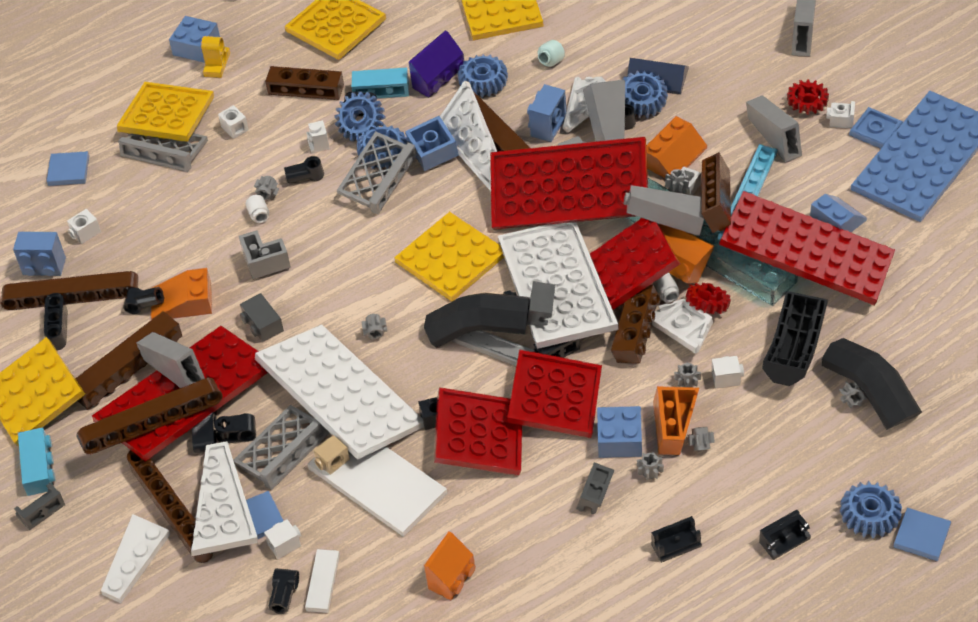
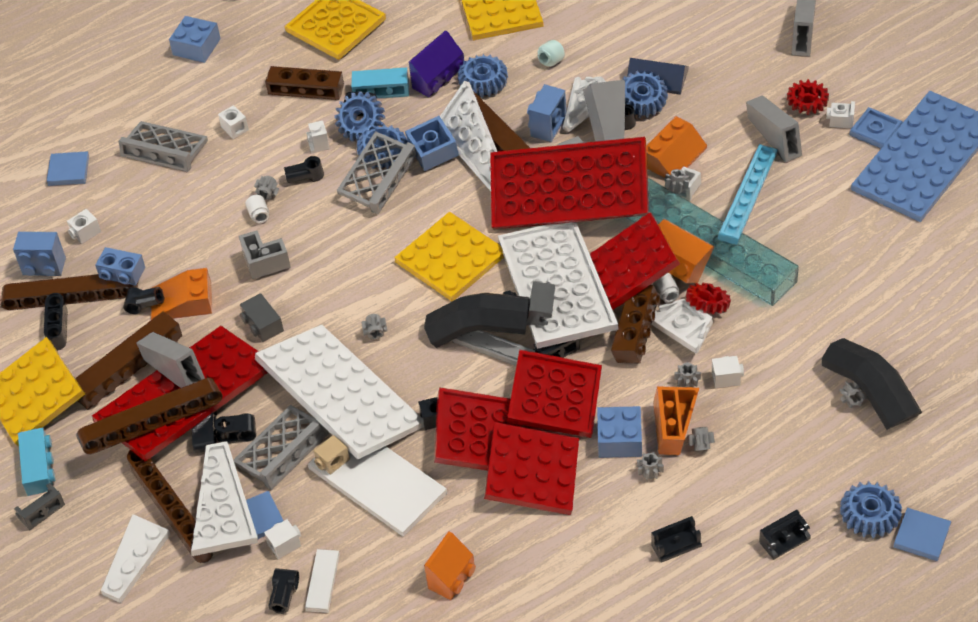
(120, 266): none -> medium blue brick
(165, 111): yellow plate -> none
(214, 55): yellow tile -> none
(532, 468): none -> red plate
(595, 487): dark grey hinge -> none
(666, 208): light grey slope -> none
(716, 193): reddish brown brick -> none
(795, 338): black piece -> none
(808, 247): plate -> none
(836, 212): medium blue slope -> none

